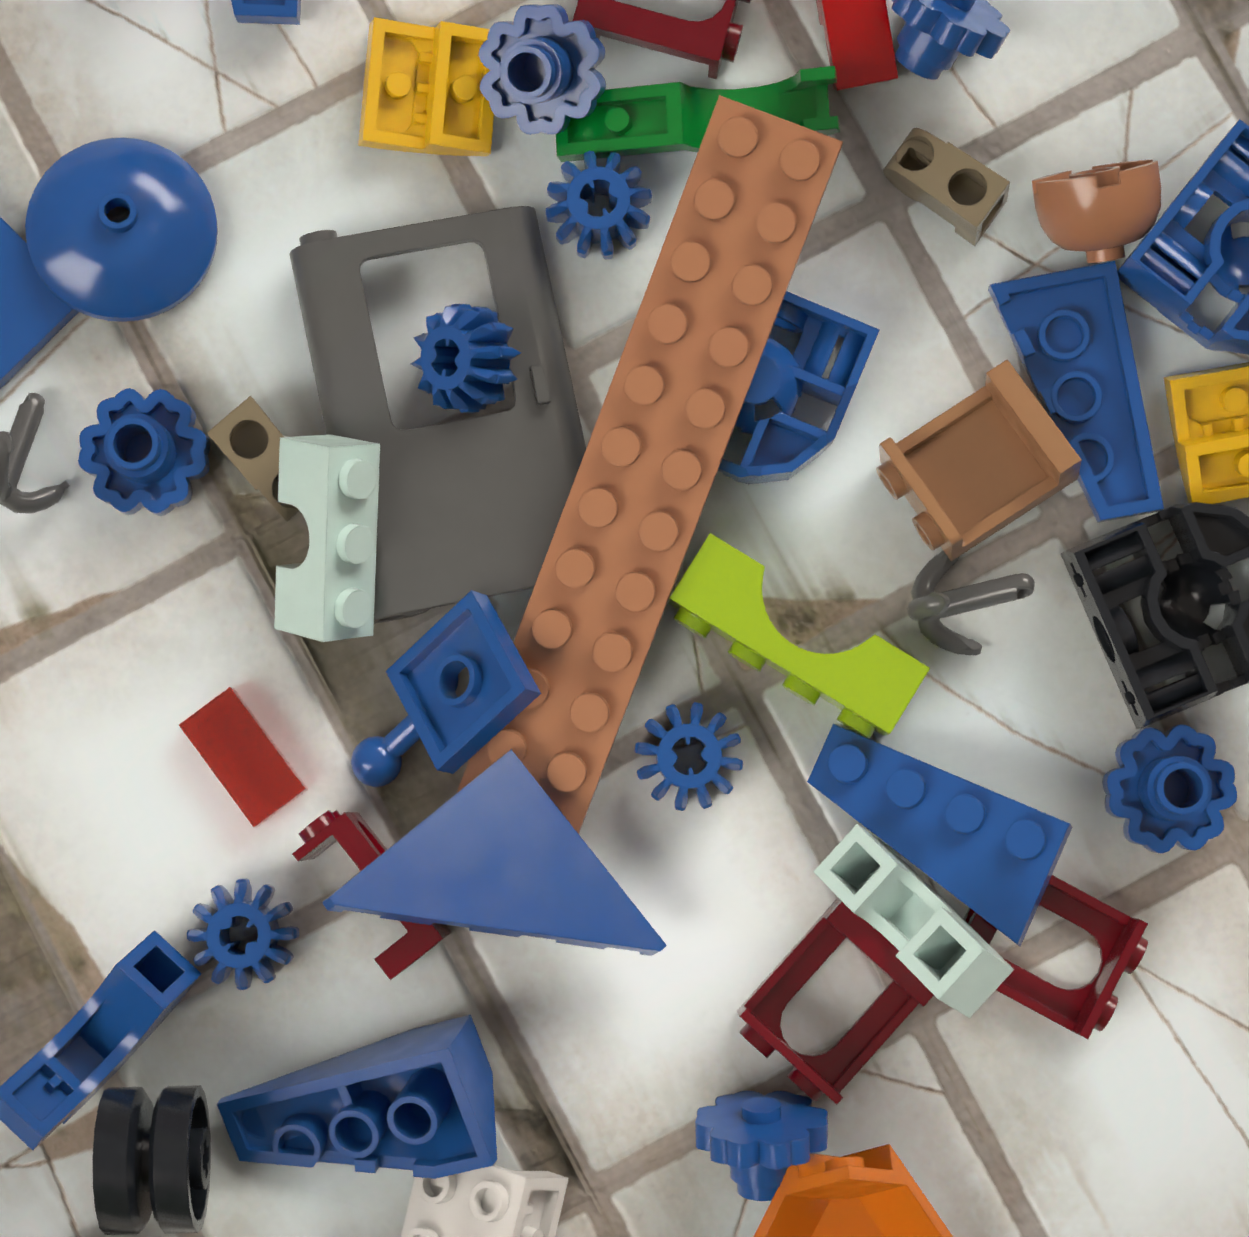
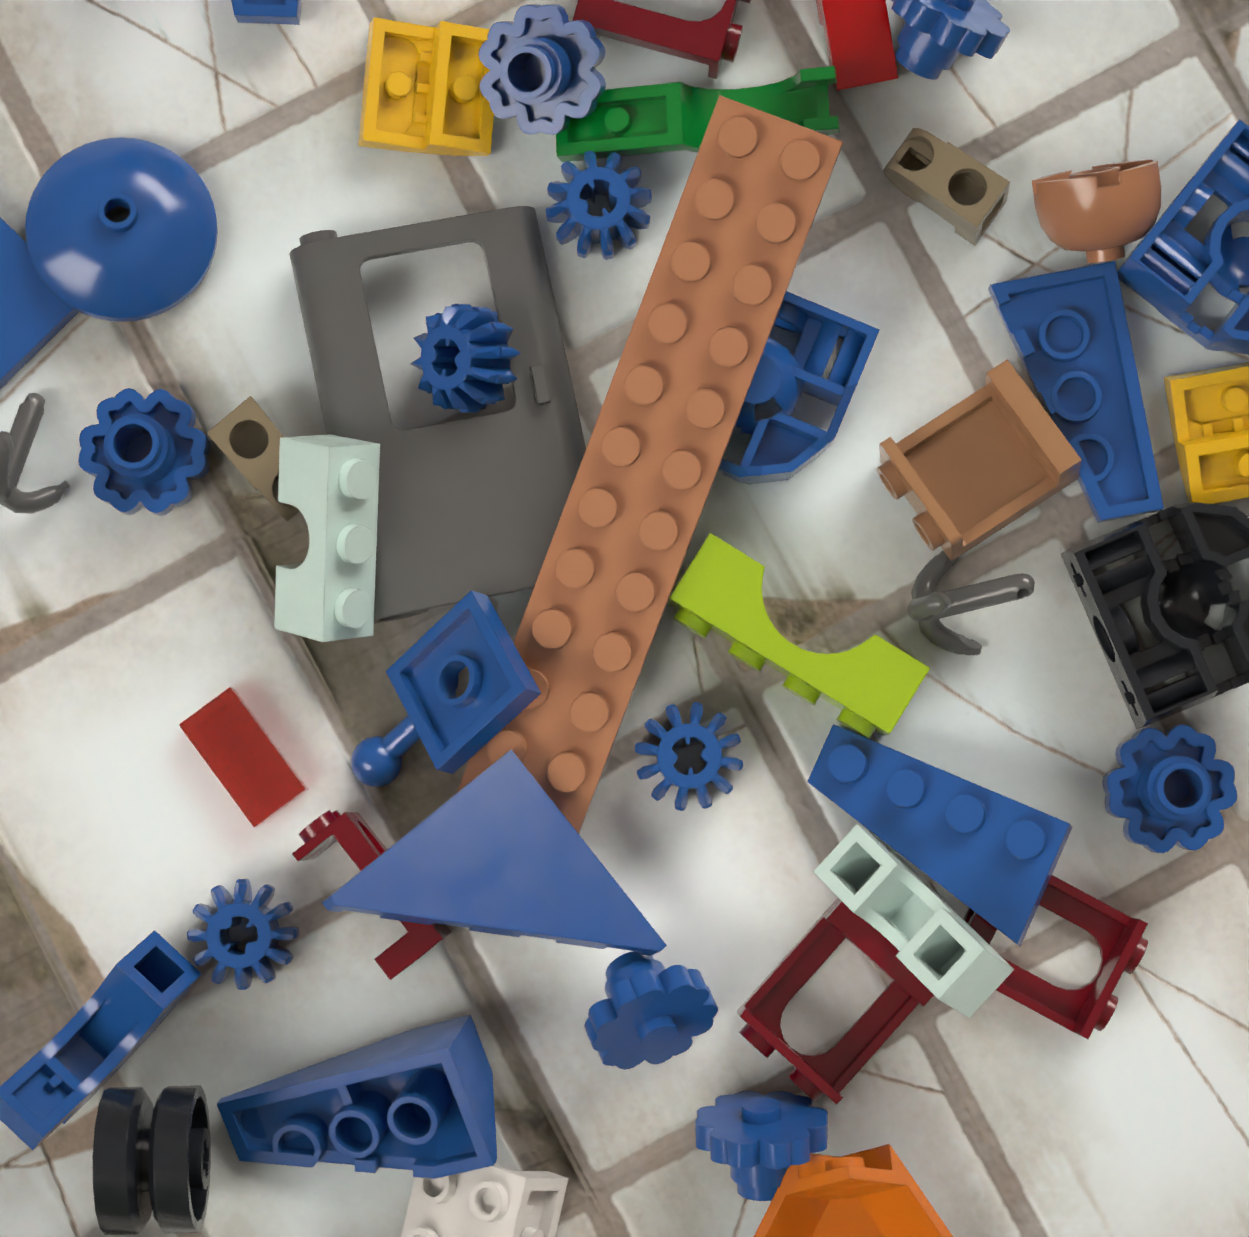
(648, 1011): none -> blue plant

